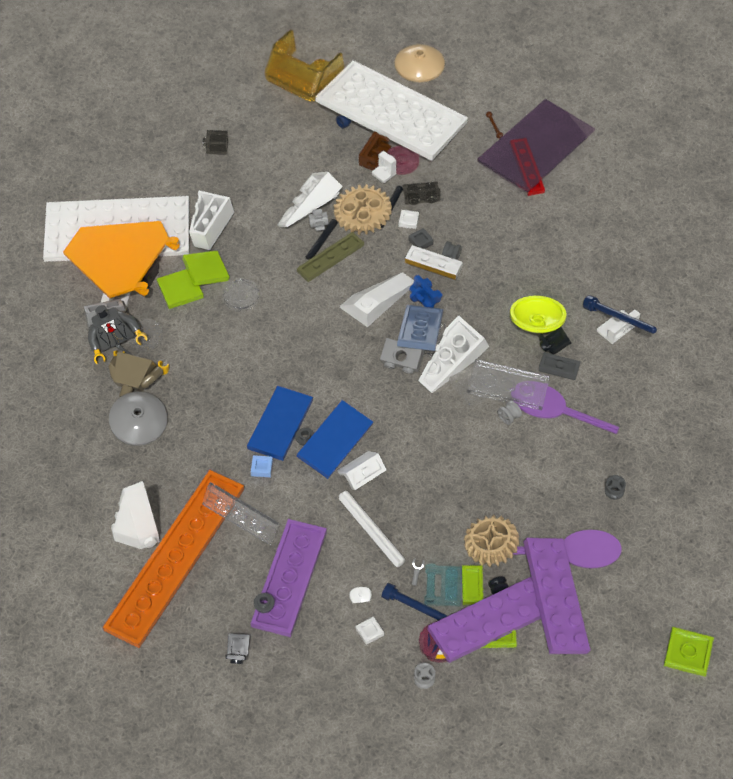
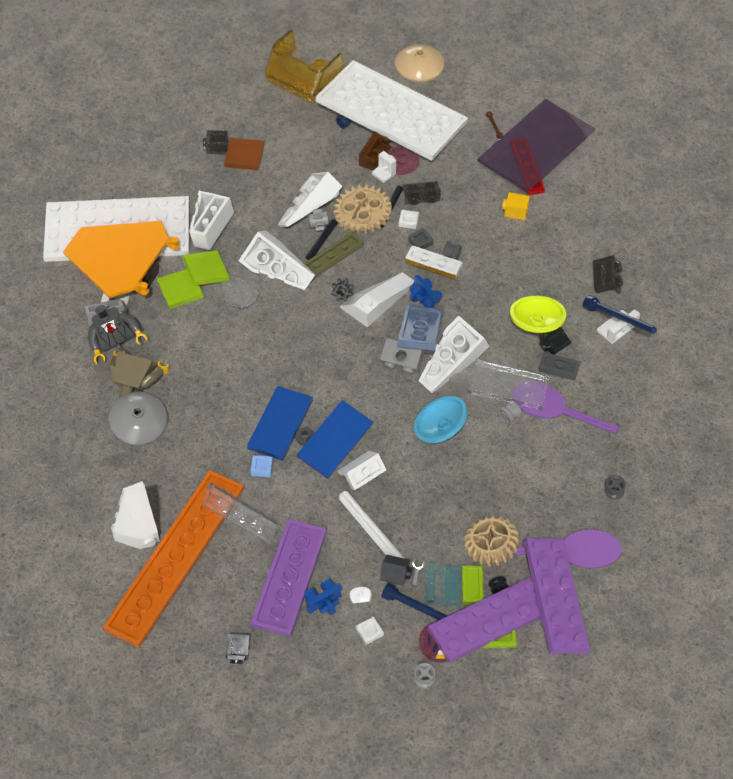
(244, 153): none -> dark orange tile
(264, 608): dark grey plate -> none
(272, 258): none -> white wedge
(324, 601): none -> blue hips
(339, 293): none -> black gear
(395, 570): none -> black brick
(441, 419): none -> medium azure dish
(516, 206): none -> yellow brick
(607, 274): none -> clear smoke bracket
(689, 651): lime tile -> none

